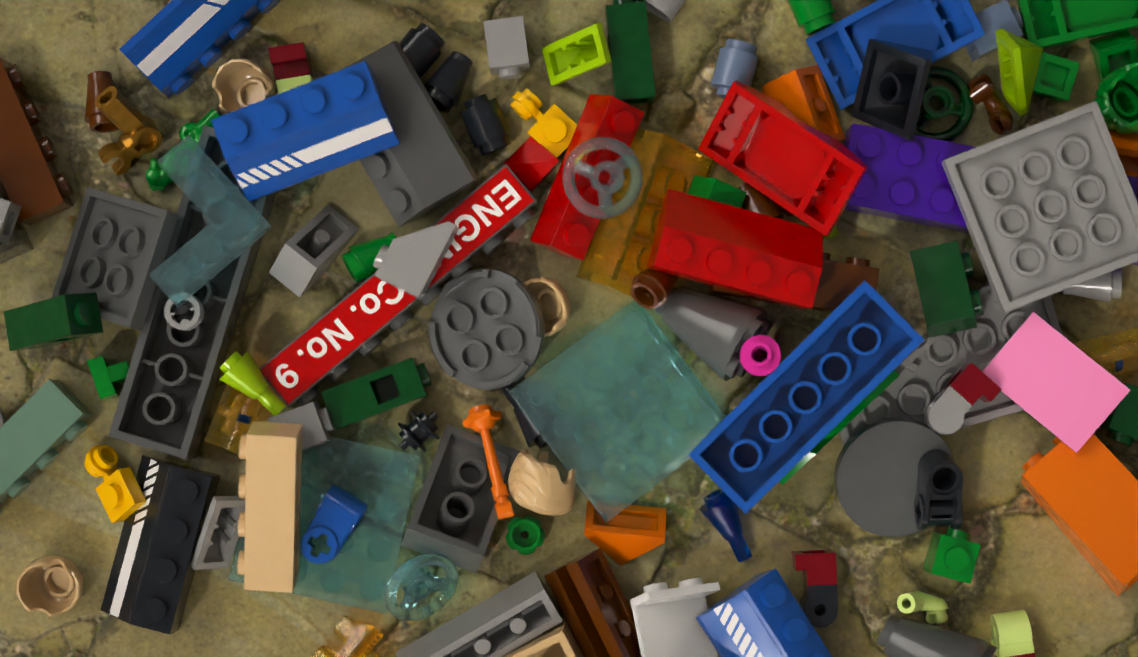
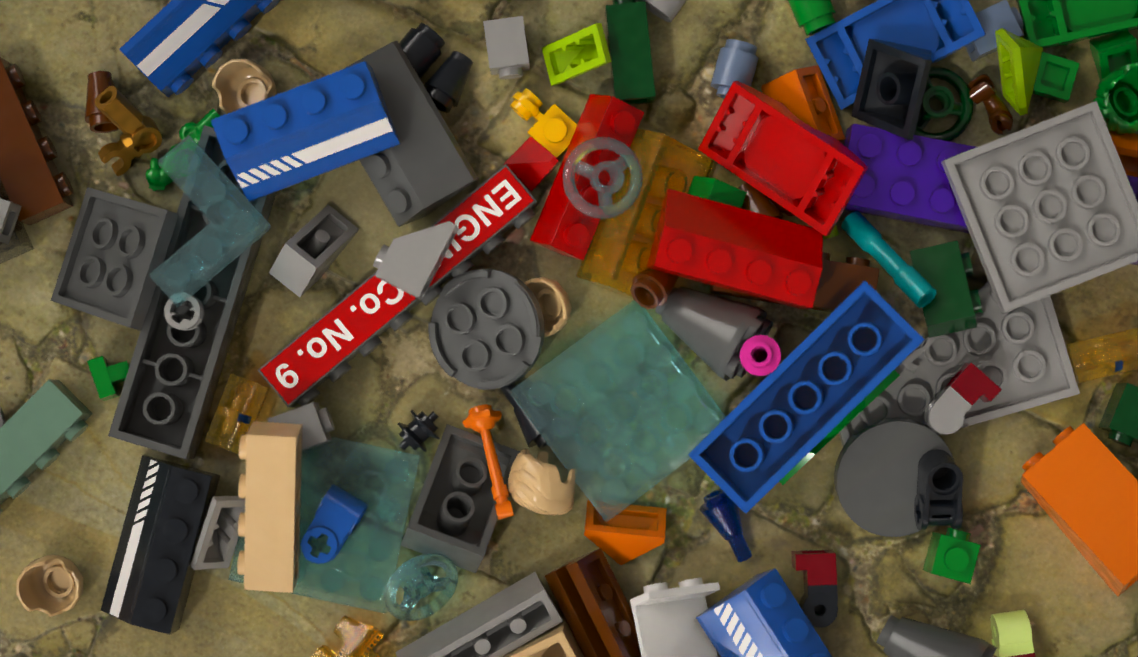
(53, 321): dark green brick -> none
(120, 489): yellow plate -> none
(246, 377): lime cone -> none
(291, 66): dark red leg -> none
(361, 257): green cone -> none
(377, 392): dark green brick -> none
(486, 124): black brick -> none
(532, 526): green plate -> none
(904, 275): none -> teal piece
(920, 601): yellowish green arm -> none
(1055, 382): bright pink tile -> none
(1100, 288): light grey cone -> none

